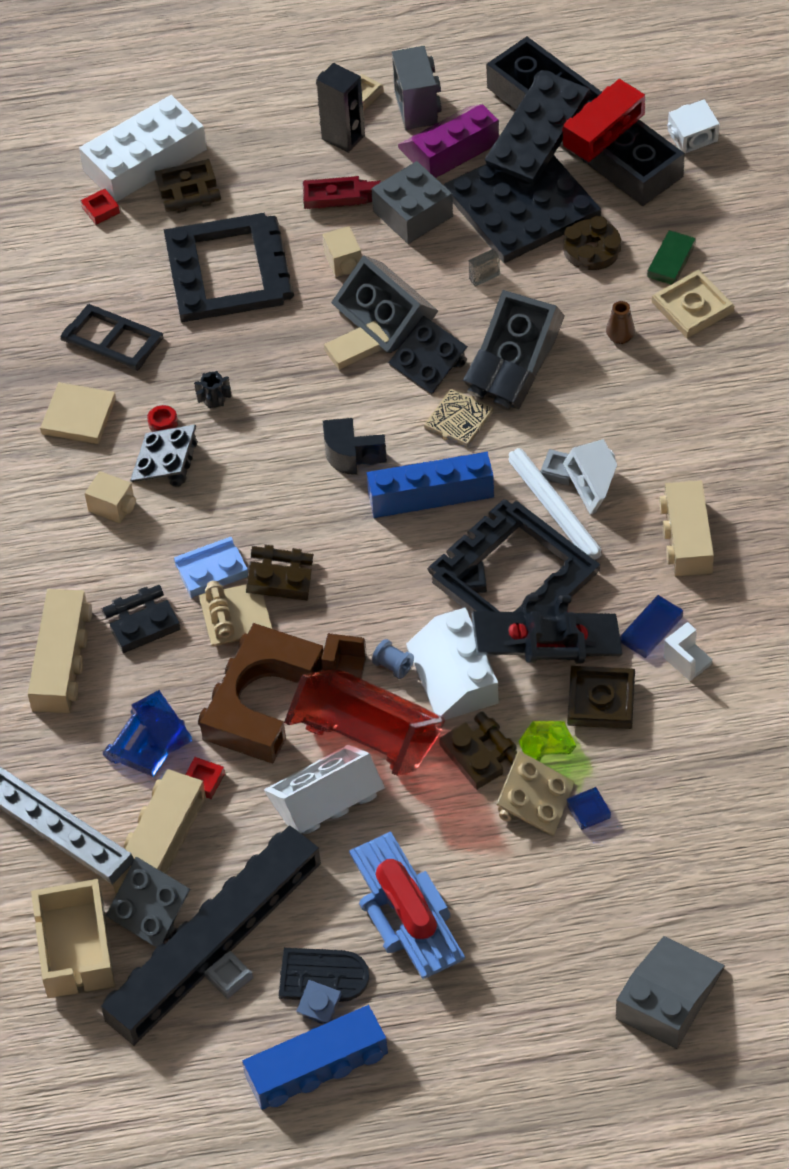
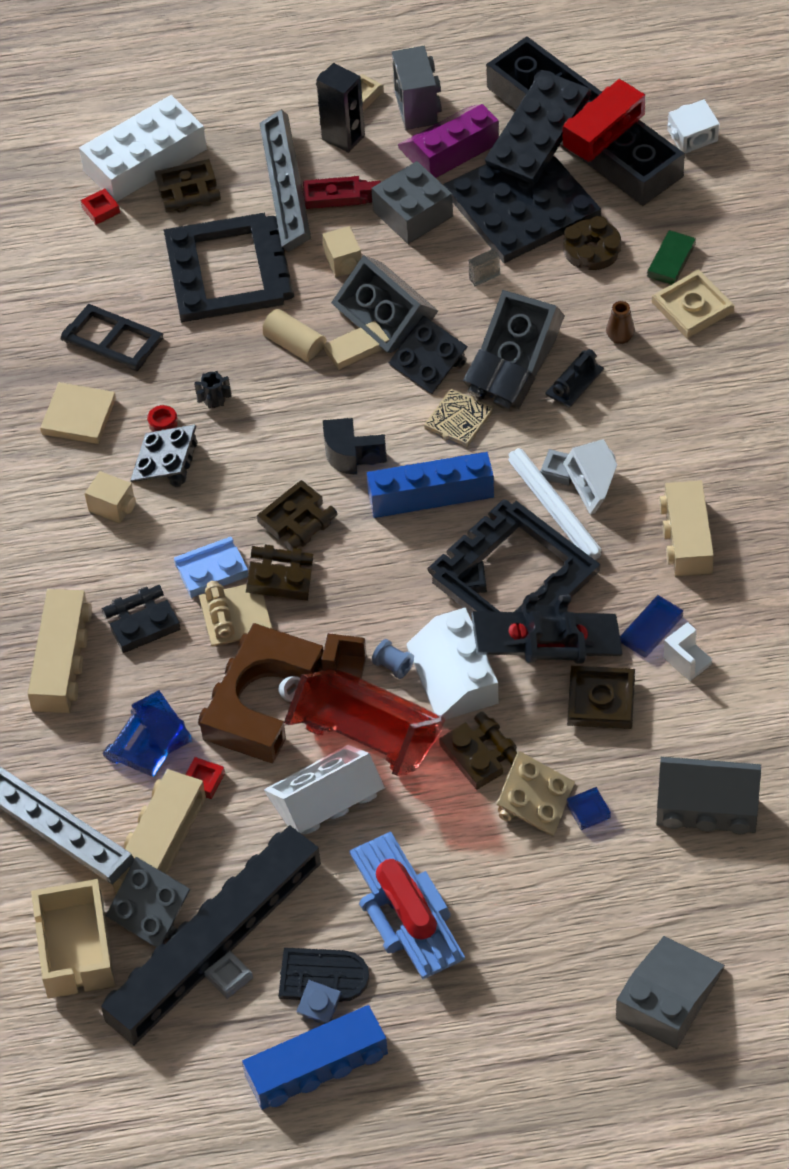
(285, 181): none -> dark grey plate
(285, 684): none -> white hinge
(293, 335): none -> tan brick
(293, 507): none -> dark brown plate
(546, 739): clear neon green bracket -> none
(575, 379): none -> black hinge
(708, 795): none -> dark grey slope

